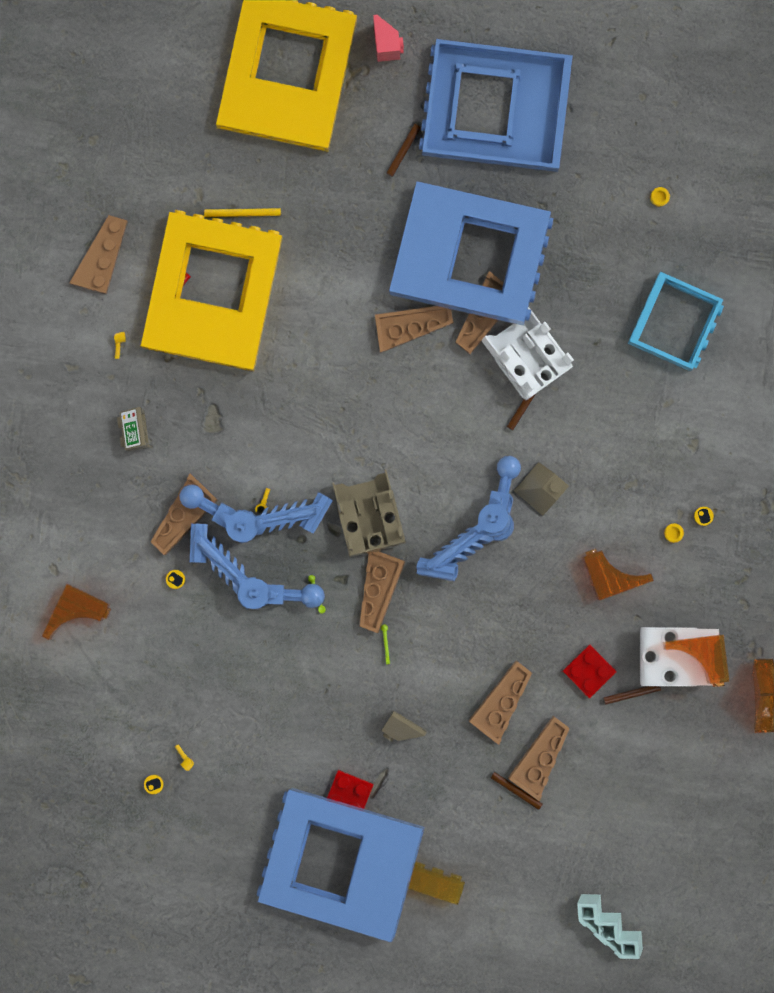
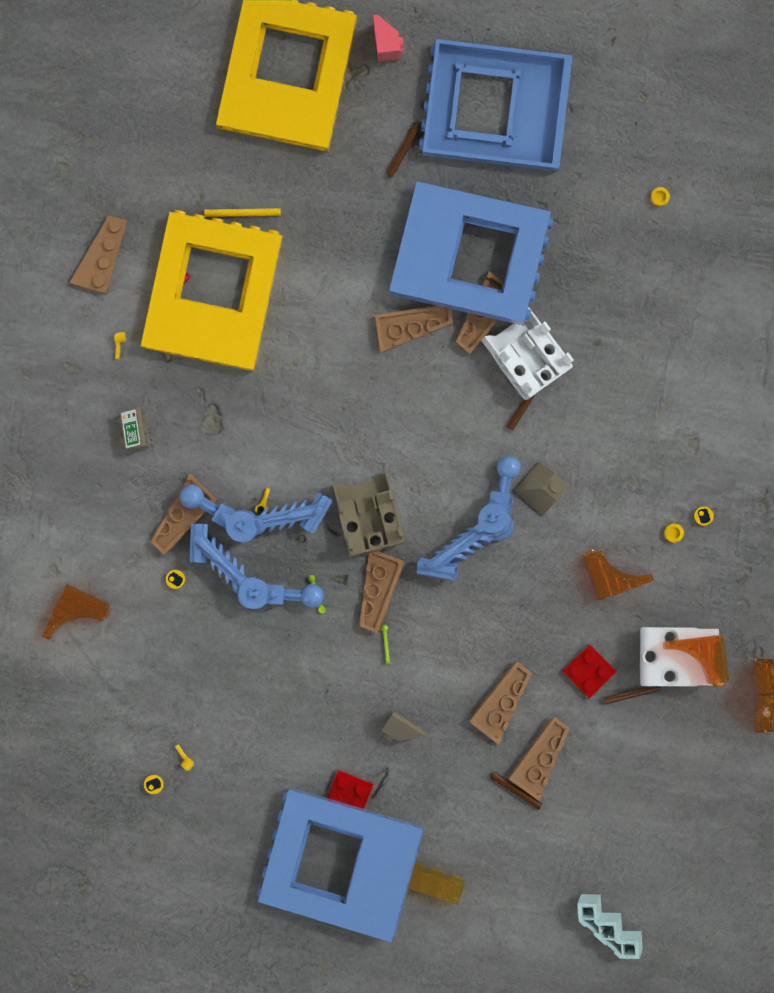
(708, 327): medium azure window -> none

